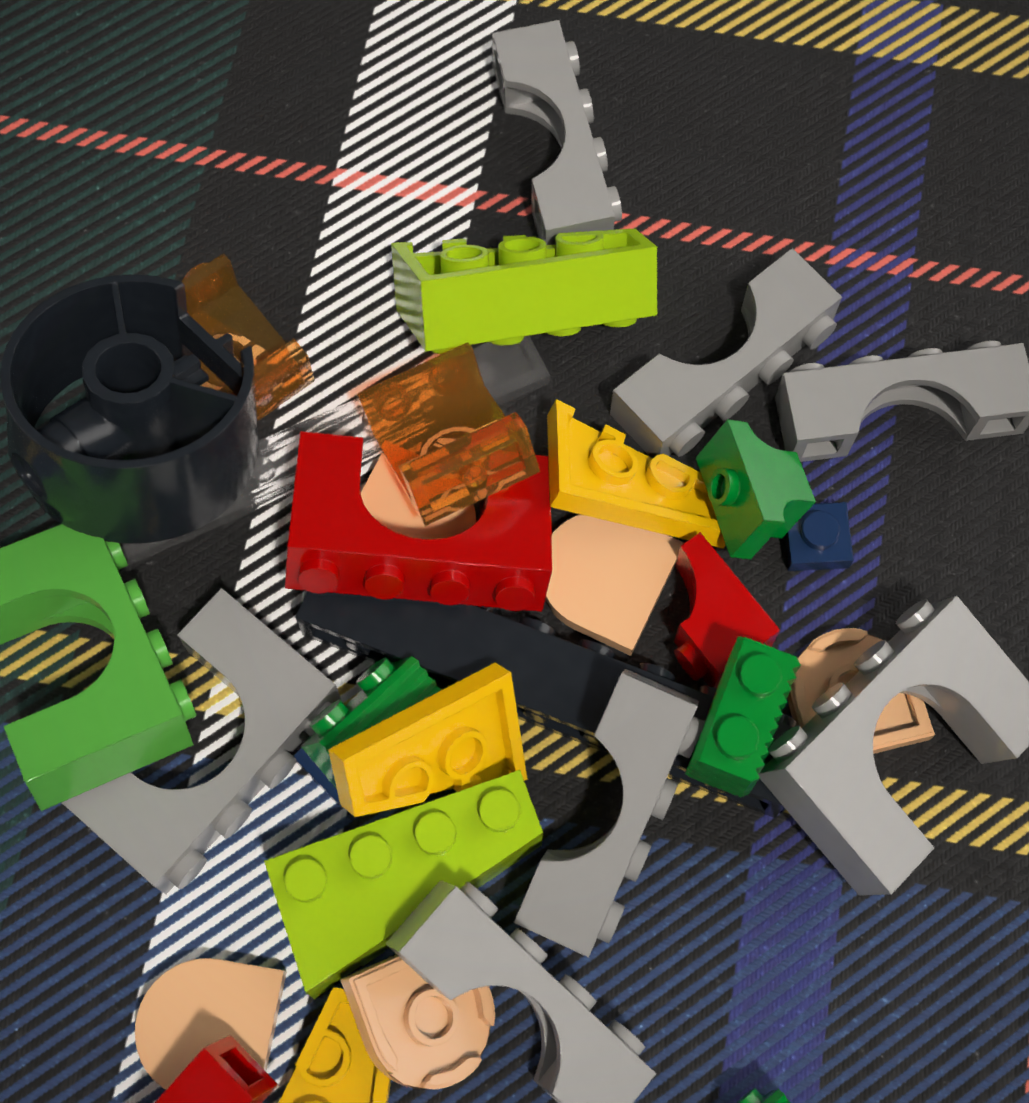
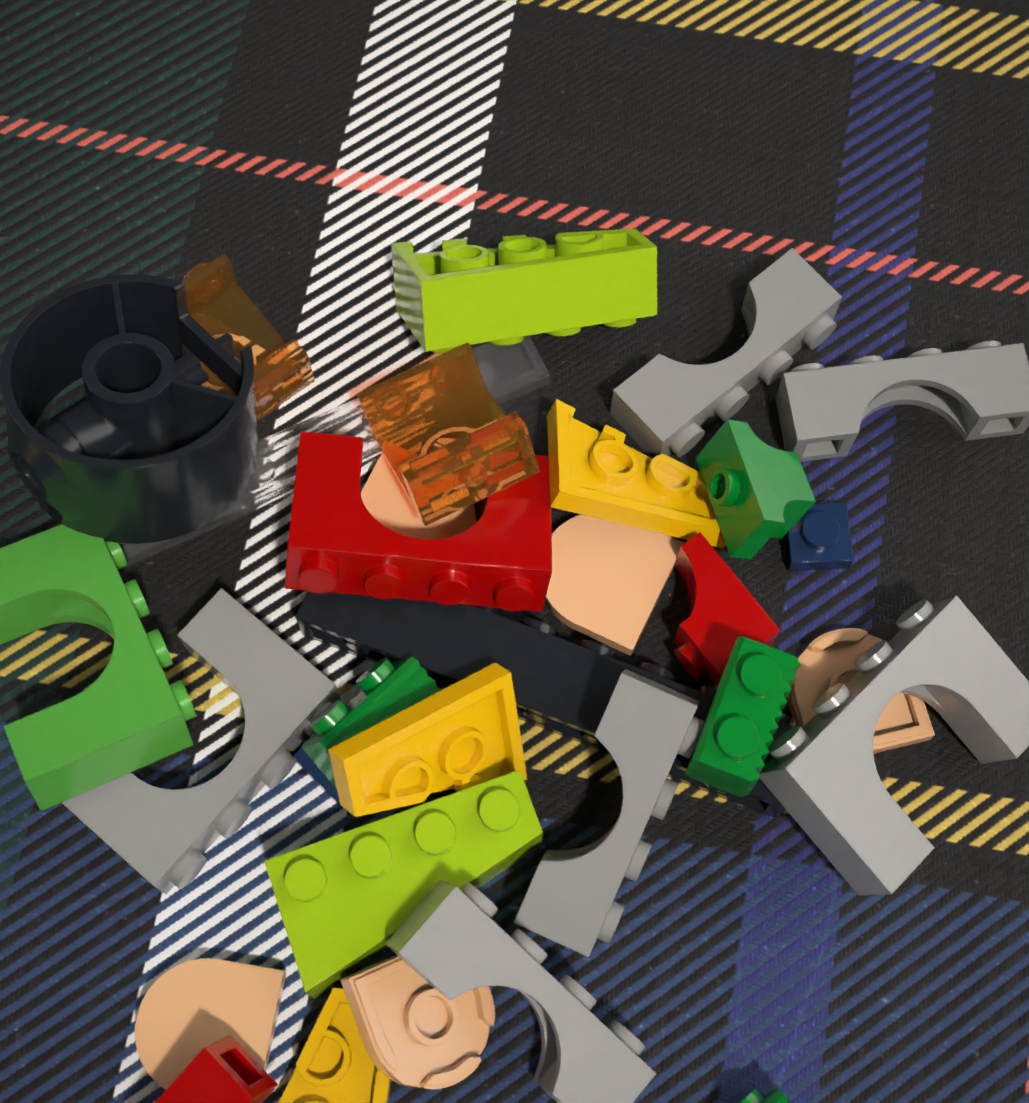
(539, 82): light grey arch -> none

